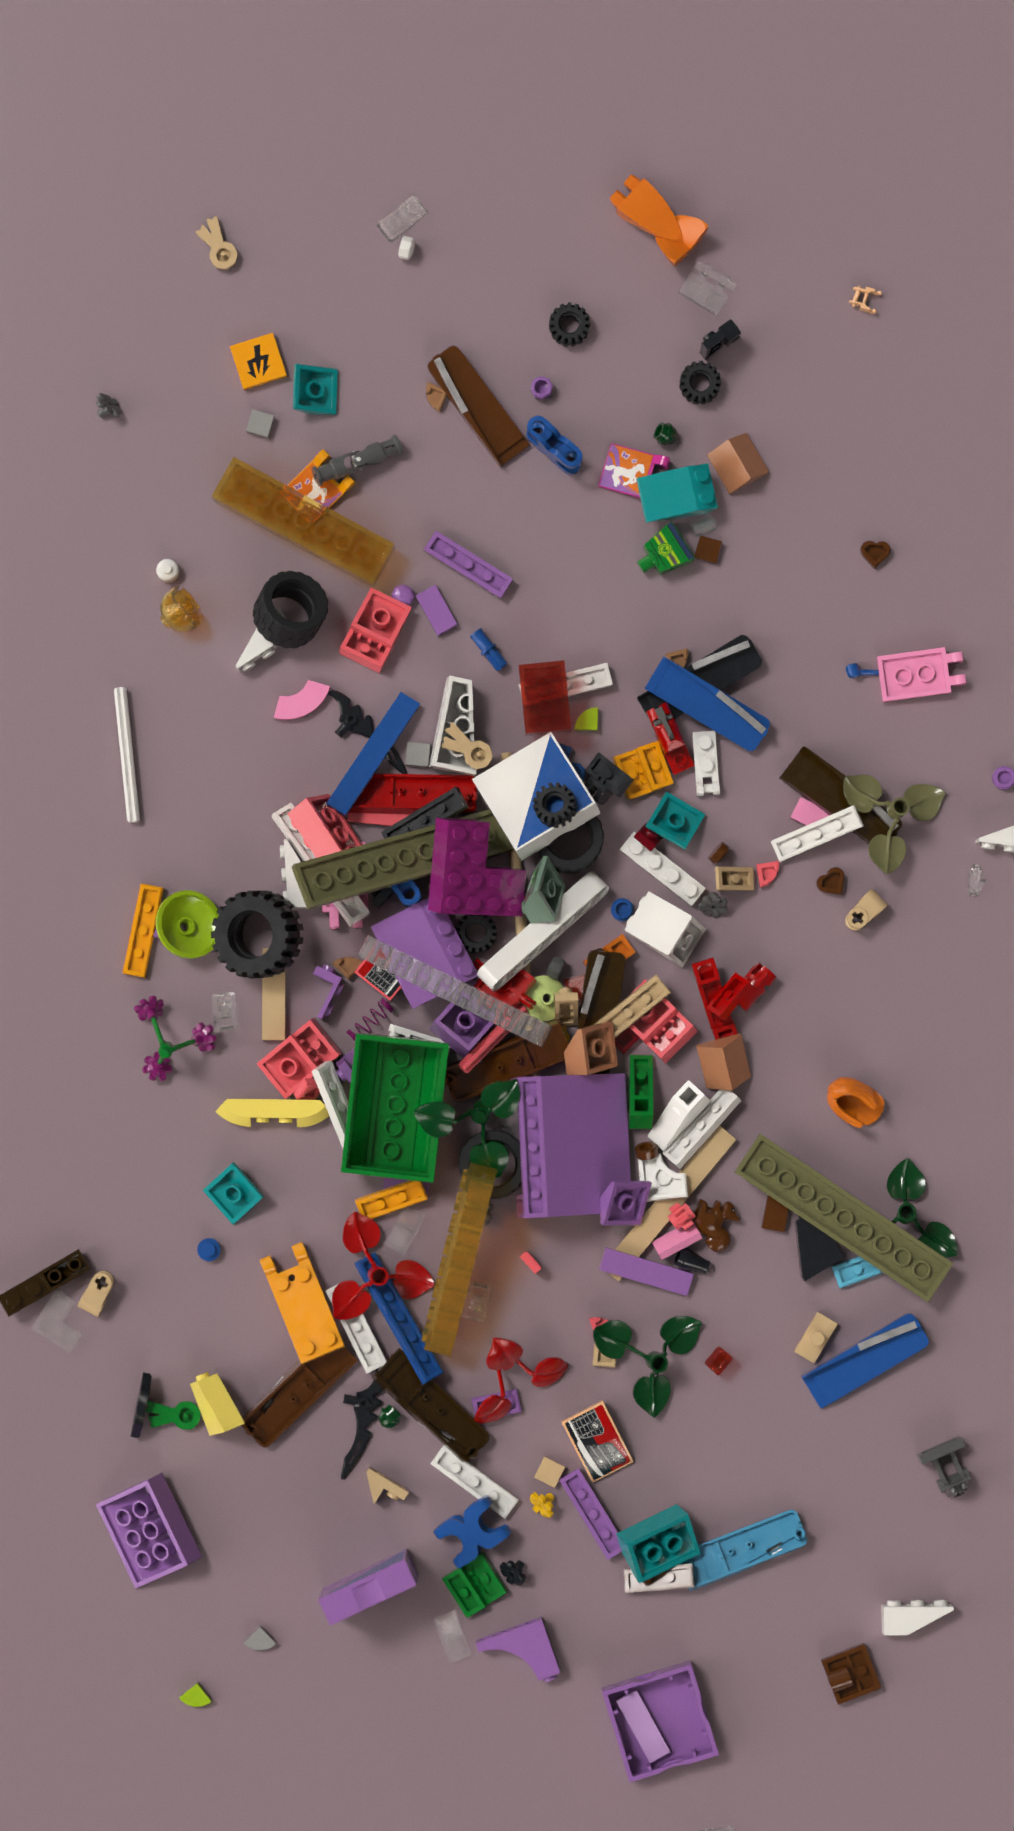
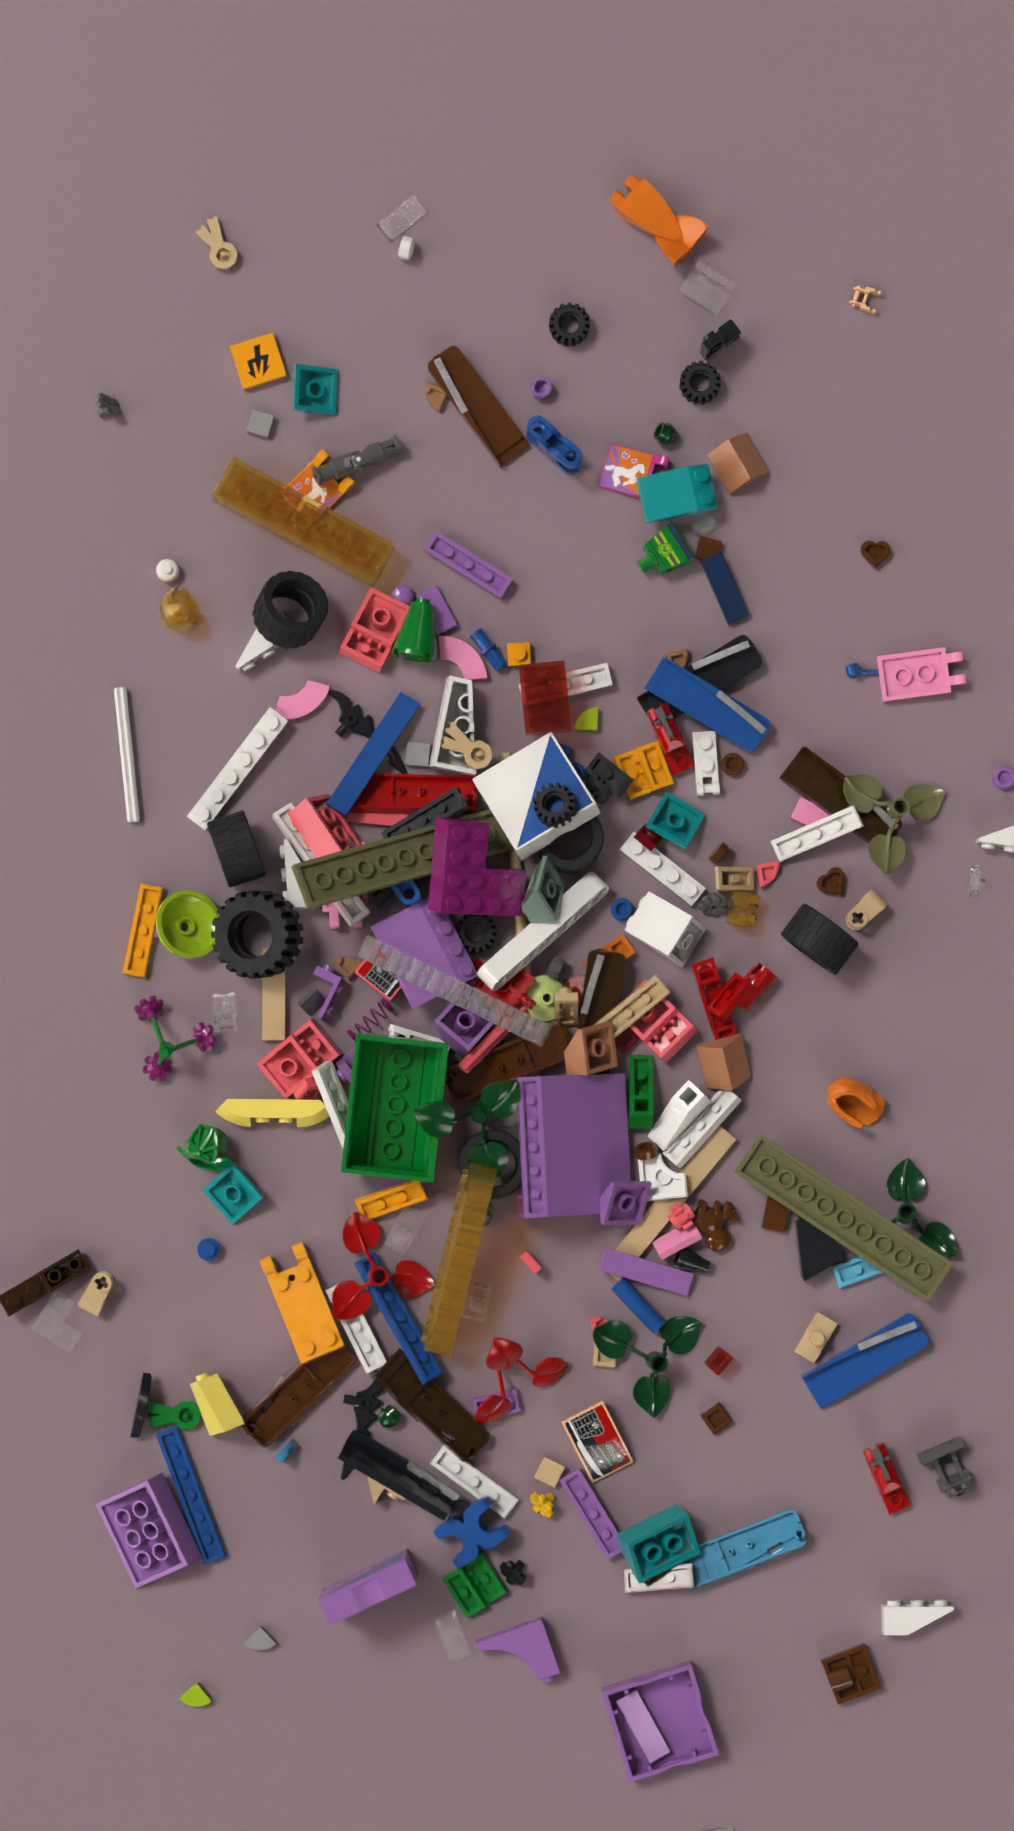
(191, 1495): none -> blue tile
(207, 1145): none -> green piece
(236, 849): none -> black tyre
(237, 768): none -> white plate
(286, 1451): none -> dark azure tile
(311, 1002): none -> dark grey slope
(399, 1475): none -> black piece
(417, 633): none -> green cone
(463, 656): none -> bright pink tile
(518, 654): none -> light orange plate
(638, 1305): none -> blue piece
(716, 1418): none -> reddish brown tile
(724, 588): none -> dark blue tile
(732, 764): none -> reddish brown tile
(745, 901): none -> clear yellow wheel
(819, 938): none -> black tyre
(886, 1478): none -> red plate

